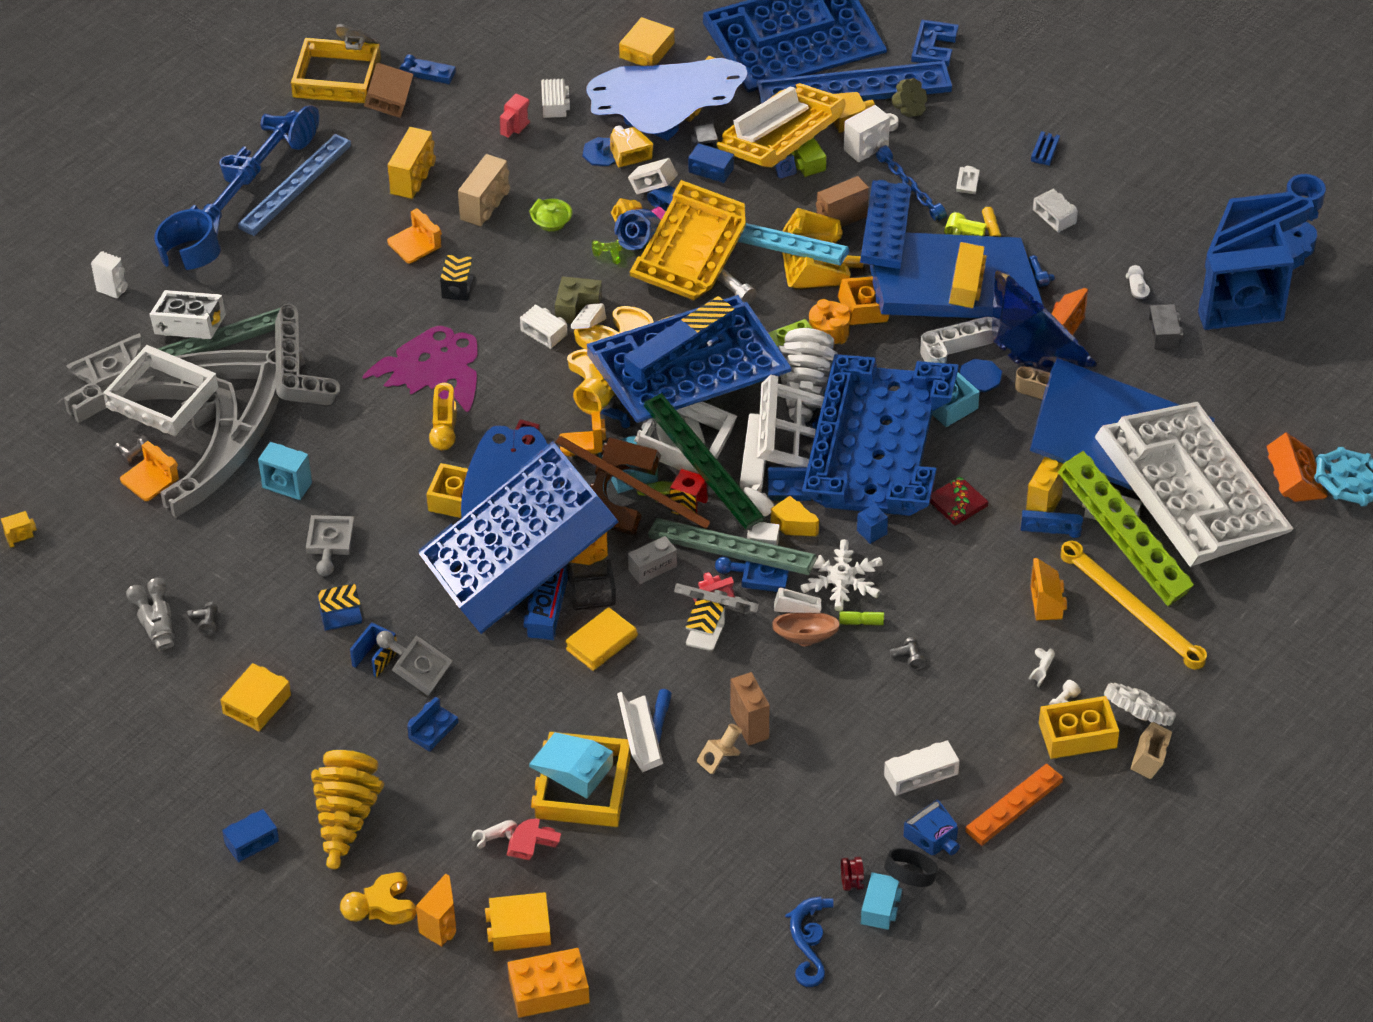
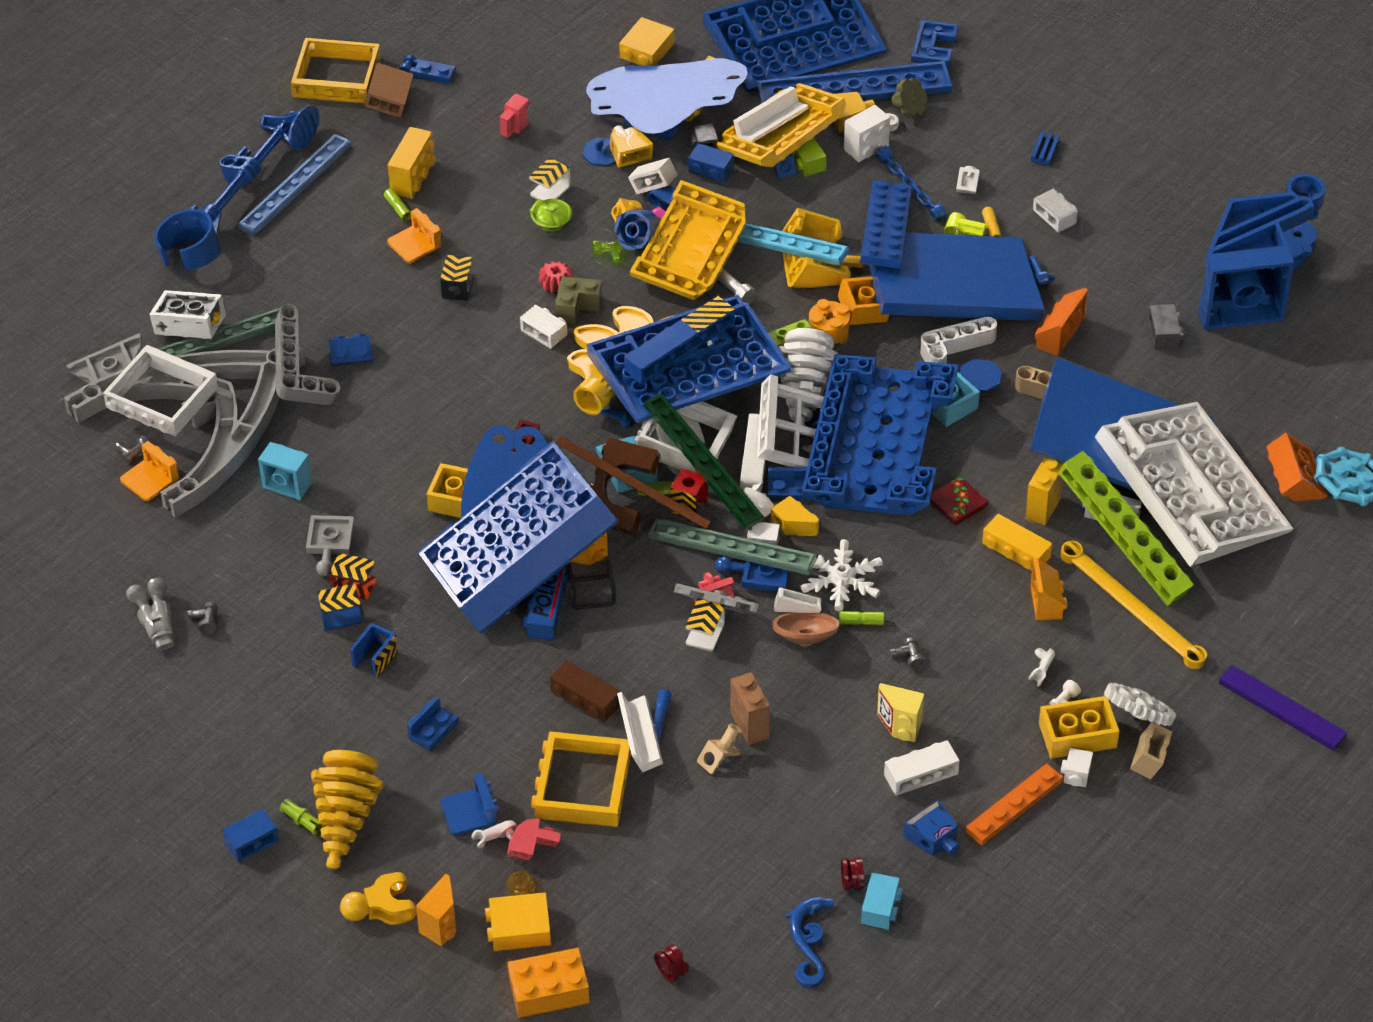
(18, 527): yellow brick -> none
(109, 274): white brick -> none
(256, 697): yellow brick -> none
(300, 816): none -> lime pin
(350, 350): none -> blue bracket
(352, 34): light grey shield -> none
(353, 570): none -> piece
(395, 201): none -> lime piece
(419, 663): light grey plate -> none
(435, 370): magenta piece -> none
(444, 418): yellow piece -> none
(471, 808): none -> blue bracket
(483, 190): tan brick -> none
(527, 886): none -> clear yellow plate
(551, 275): none -> coral gear
(552, 180): none -> piece
(554, 99): white brick -> none
(574, 762): medium azure slope -> none
(584, 691): none -> reddish brown brick
(588, 440): light orange bracket -> none
(589, 316): white slope -> none
(601, 639): yellow piece -> none
(652, 560): light grey brick -> none
(671, 963): none -> dark red wheel
(844, 201): medium nougat brick -> none
(872, 523): blue brick -> none
(900, 711): none -> light yellow slope
(907, 876): black tyre -> none
(968, 275): yellow brick -> none
(1015, 542): none -> yellow brick
(1030, 329): clear blue windscreen -> none
(1052, 523): blue plate -> none
(1077, 767): none -> white brick
(1138, 287): white piece -> none
(1282, 707): none -> dark purple tile

